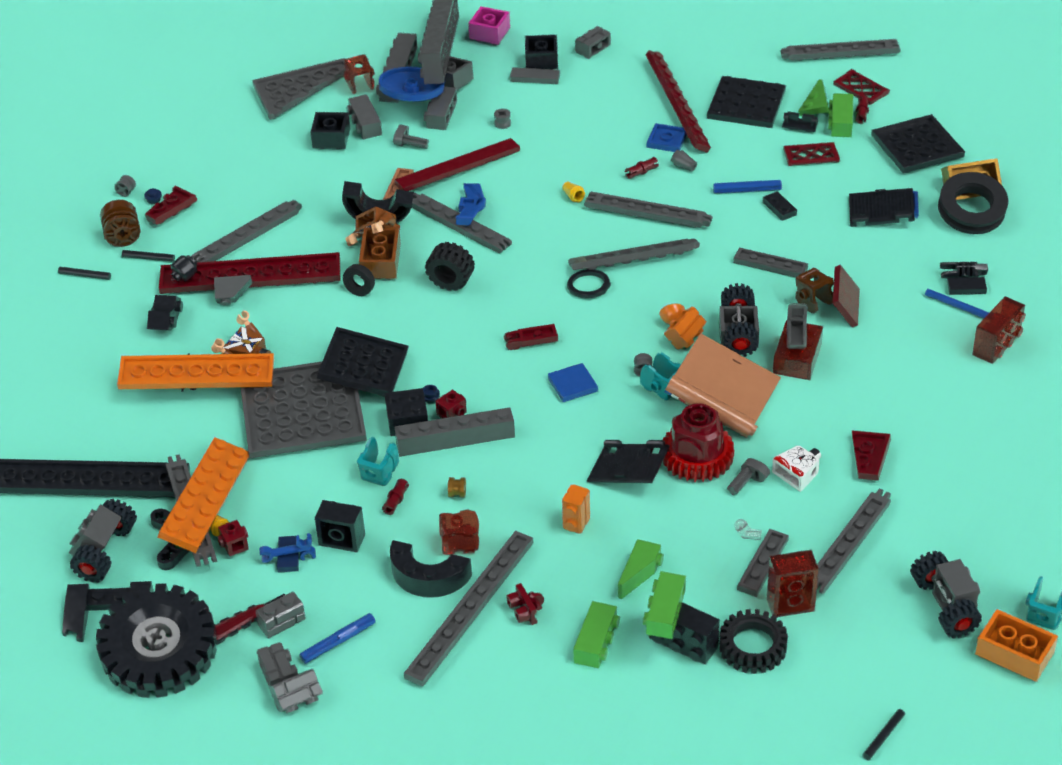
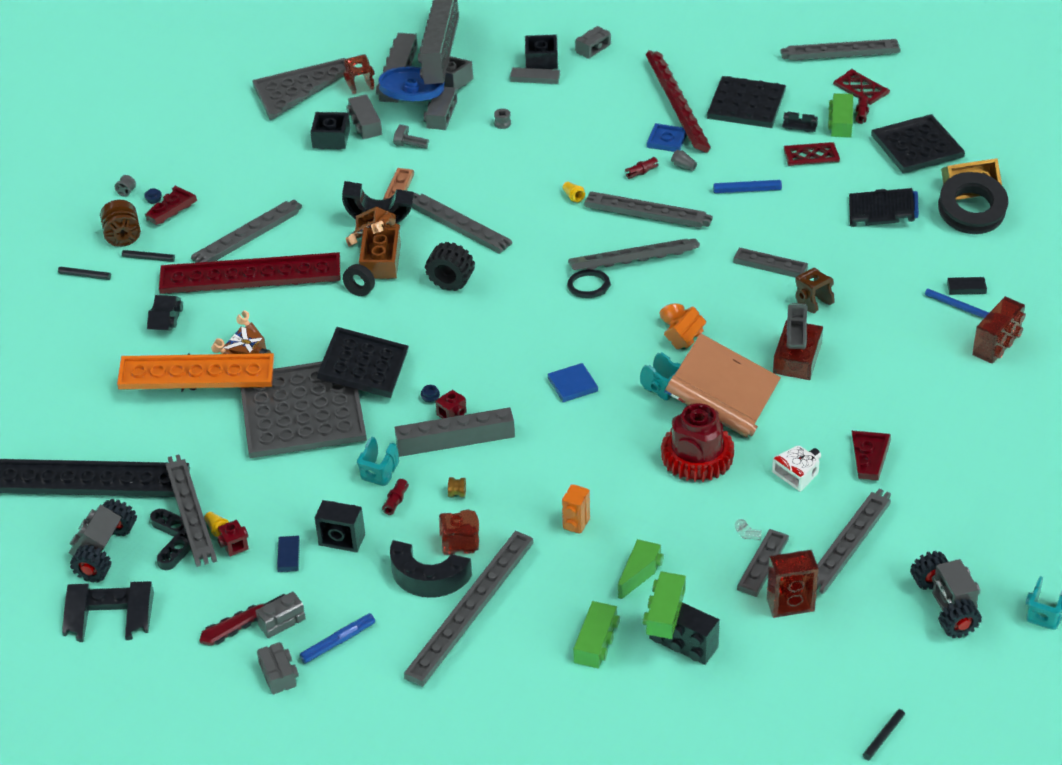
(144, 623): black wheel -> none
(183, 268): black head -> none
(204, 495): orange plate -> none
(231, 288): dark grey slope -> none
(295, 690): brick -> none
(301, 546): blue bar -> none
(405, 408): black brick -> none
(457, 165): dark red tile -> none
(471, 204): blue plate -> none
(489, 25): dark pink brick -> none
(529, 604): dark red hips -> none
(531, 336): dark red hinge -> none
(629, 463): black window -> none
(641, 360): dark grey wheel -> none
(739, 320): brick -> none
(750, 469): dark grey piece -> none
(753, 660): black tyre -> none
(779, 206): black plate -> none
(816, 101): bright green wing -> none
(846, 296): tile -> none
(963, 269): black hinge -> none
(1016, 645): orange brick -> none

